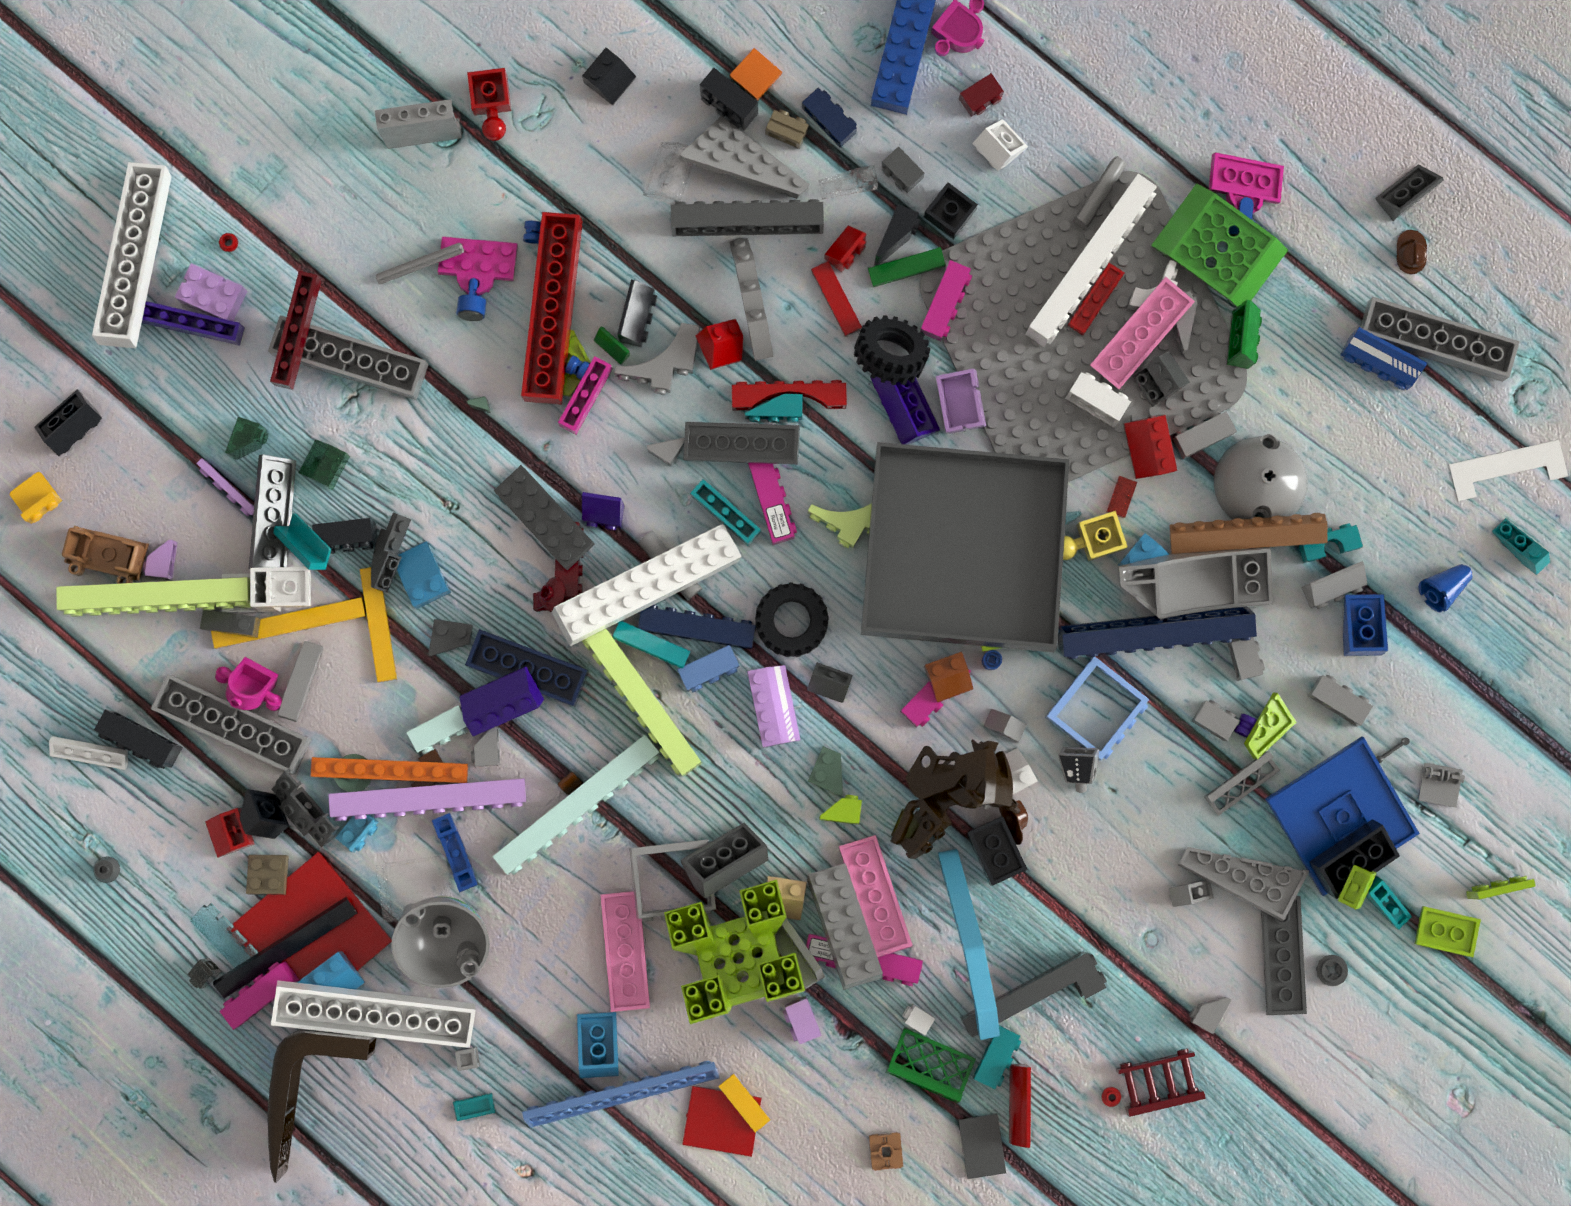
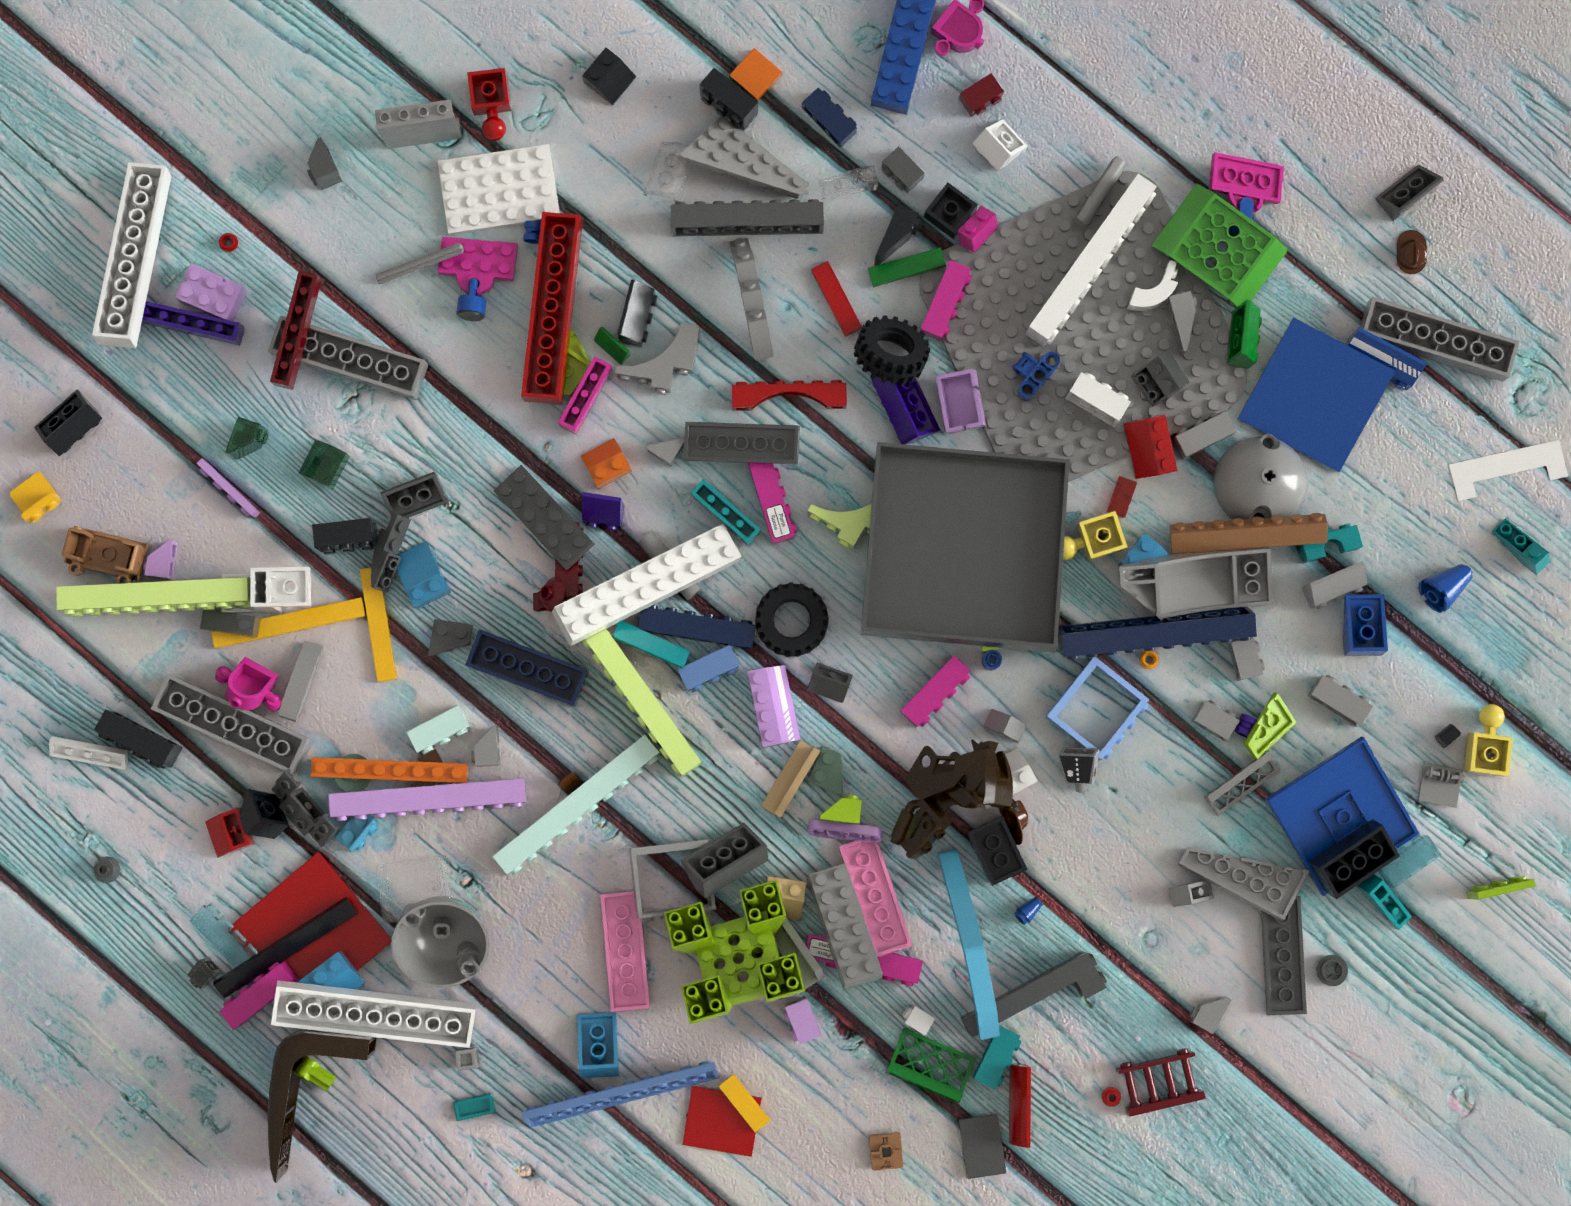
(267, 874): dark tan plate -> none
(271, 509): plate -> none
(304, 543): teal panel -> none
(311, 1071): none -> lime piece
(322, 167): none -> dark grey slope
(415, 496): none -> dark grey slope
(455, 852): blue slope -> none
(480, 404): sand green slope -> none
(498, 189): none -> white plate
(500, 701): dark purple slope -> none
(577, 367): blue wheel -> none
(606, 463): none -> orange slope
(721, 343): red slope -> none
(783, 407): teal slope -> none
(786, 128): dark tan brick -> none
(790, 778): none -> tan panel
(845, 831): none -> lavender beam
(846, 248): red slope -> none
(949, 676): dark orange slope -> none
(977, 229): none -> dark pink brick
(1027, 911): none -> blue cone
(1033, 366): none -> blue piece
(1096, 299): red tile -> none
(1142, 333): bright pink plate -> none
(1155, 659): none -> light orange plate
(1316, 394): none -> blue tile
(1356, 887): lime panel -> none
(1405, 741): dark grey hinge -> none
(1411, 860): none -> clear light blue brick
(1447, 735): none -> black brick
(1447, 931): lime plate -> none
(1497, 746): none -> light yellow brick

